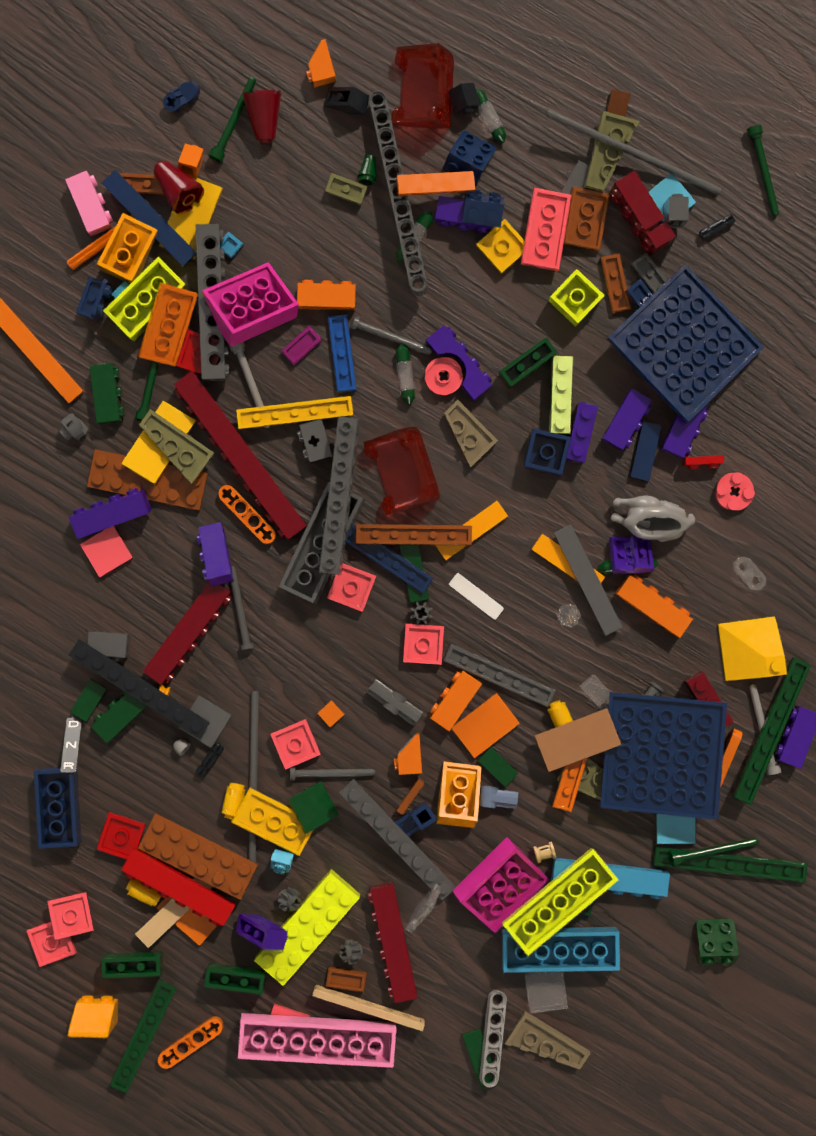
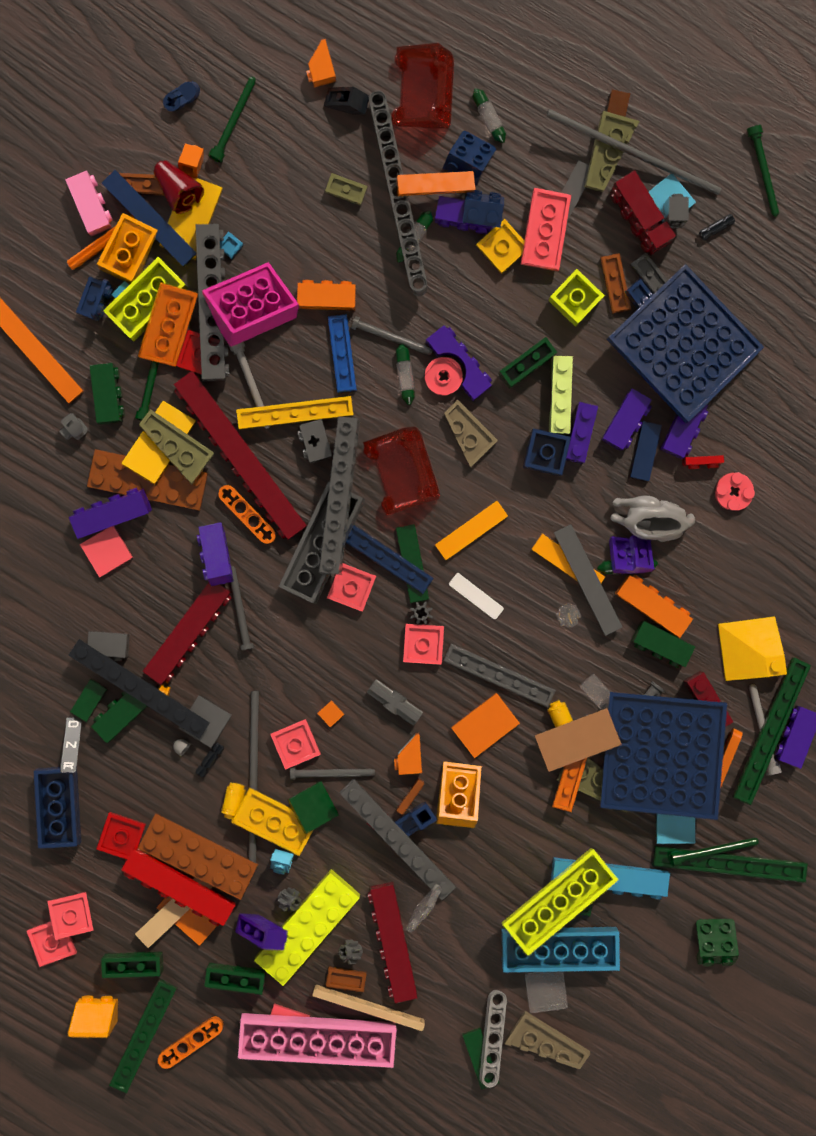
(143, 894): yellow head -> none
(263, 113): dark red cone -> none
(301, 345): magenta tile -> none
(367, 172): dark green cone -> none
(413, 534): dark orange plate -> none
(454, 699): orange brick -> none
(464, 98): black brick -> none
(494, 797): sand blue piece -> none
(498, 766): dark green tile -> none
(500, 884): dark pink slope -> none
(544, 852): tan bush -> none
(586, 218): dark orange tile -> none
(662, 644): none -> dark green brick
(749, 573): clear plate -> none

